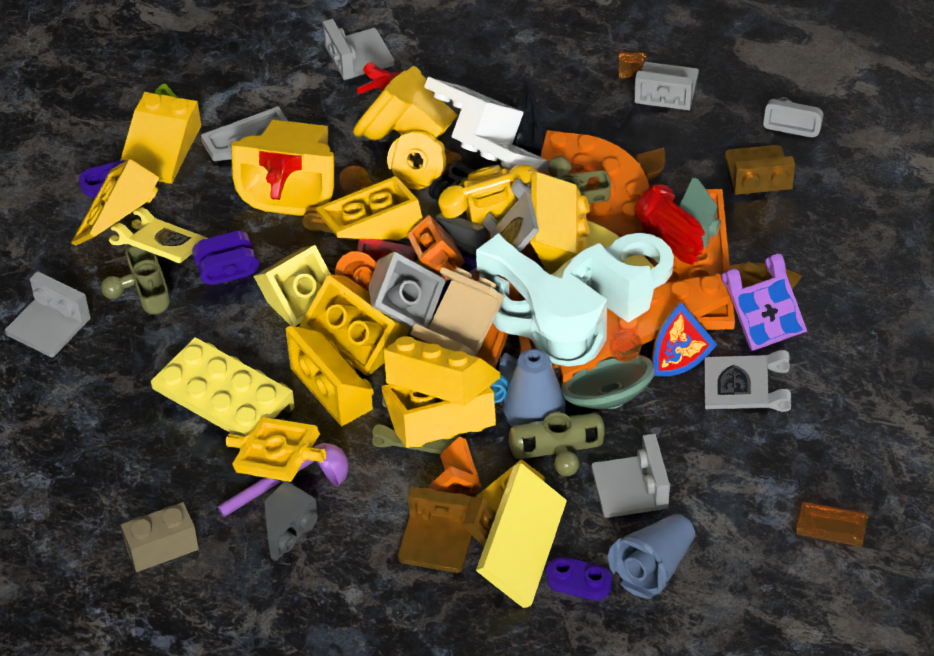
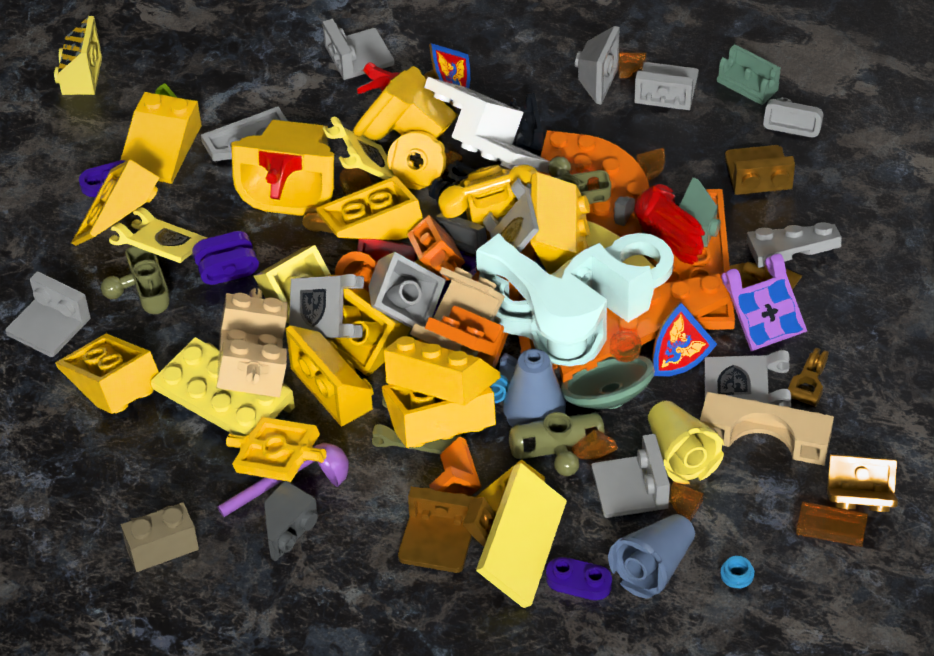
(80, 60): none -> light yellow slope
(110, 372): none -> yellow slope
(252, 344): none -> tan brick
(318, 305): none -> light grey flag
(363, 152): none -> light yellow flag
(449, 66): none -> shield
(468, 330): none -> orange bracket
(594, 446): none -> clear orange tile
(599, 63): none -> light grey slope
(623, 209): none -> dark grey tile
(685, 443): none -> light yellow cone
(685, 500): none -> clear orange tile
(739, 565): none -> dark azure plate
(749, 75): none -> sand green hinge
(792, 240): none -> light grey wing
(802, 431): none -> tan arch
(807, 376): none -> pearl gold piece
(862, 481): none -> bracket

